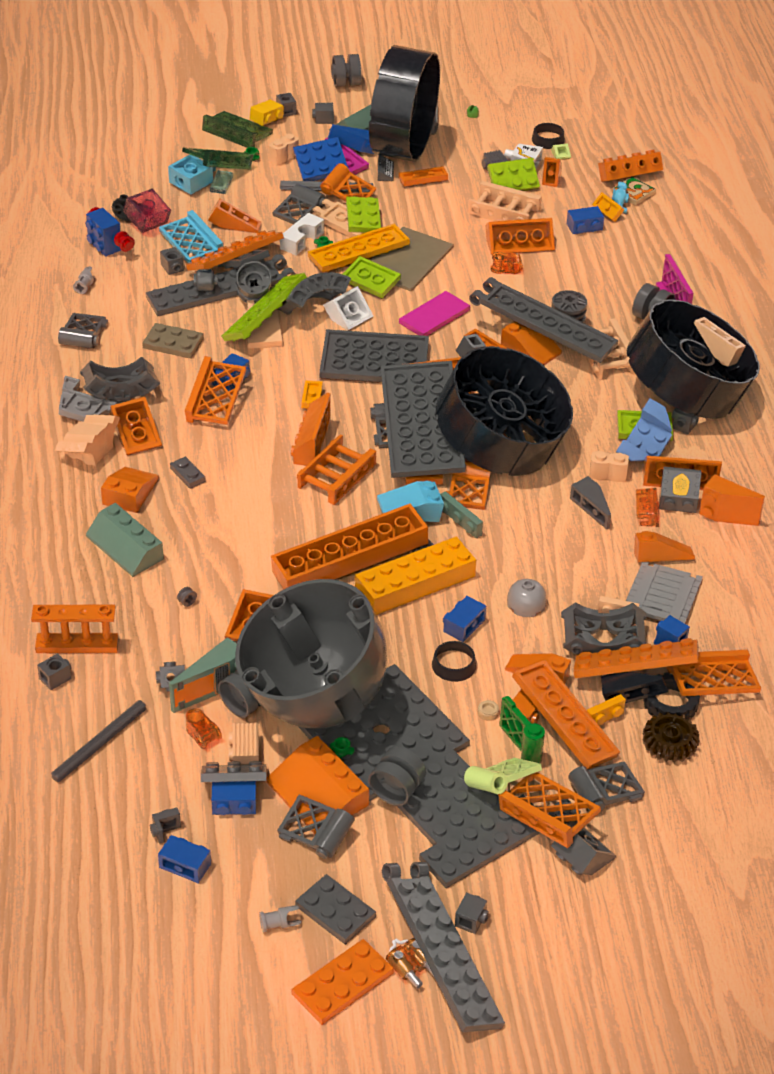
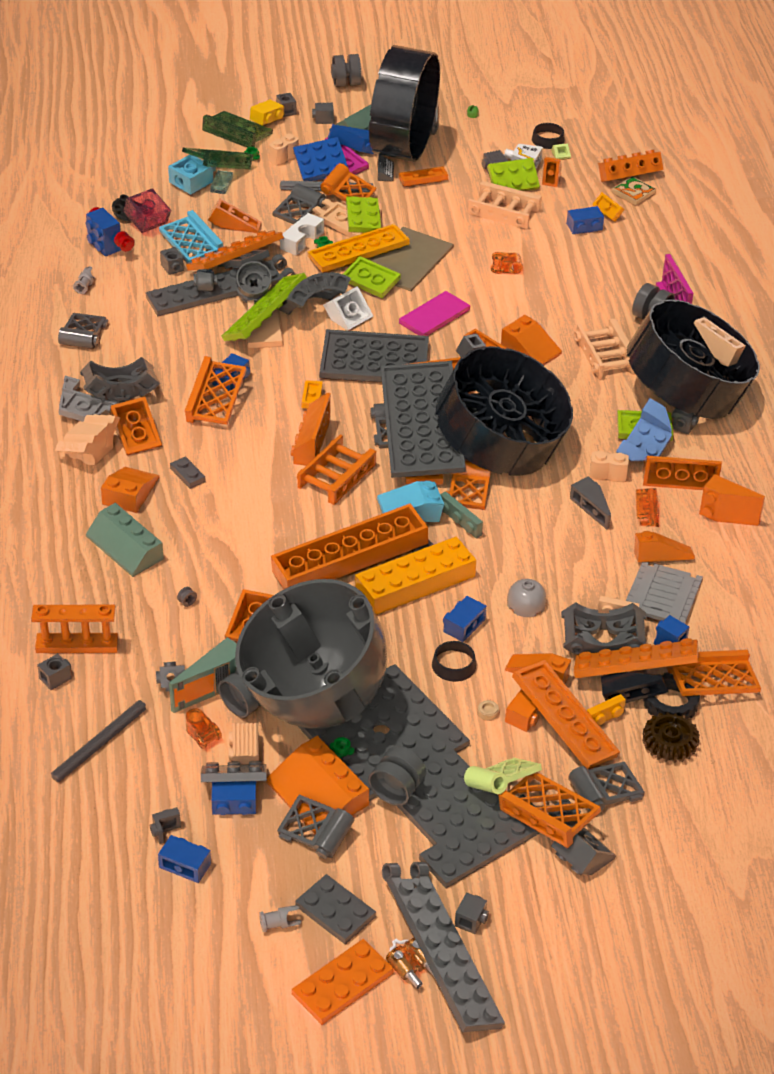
(173, 340): dark tan plate -> none
(520, 235): orange slope -> none
(528, 737): green piece -> none
(544, 320): dark grey hinge -> none
(571, 303): dark grey wheel -> none
(620, 195): medium azure piece -> none
(679, 489): dark grey slope -> none

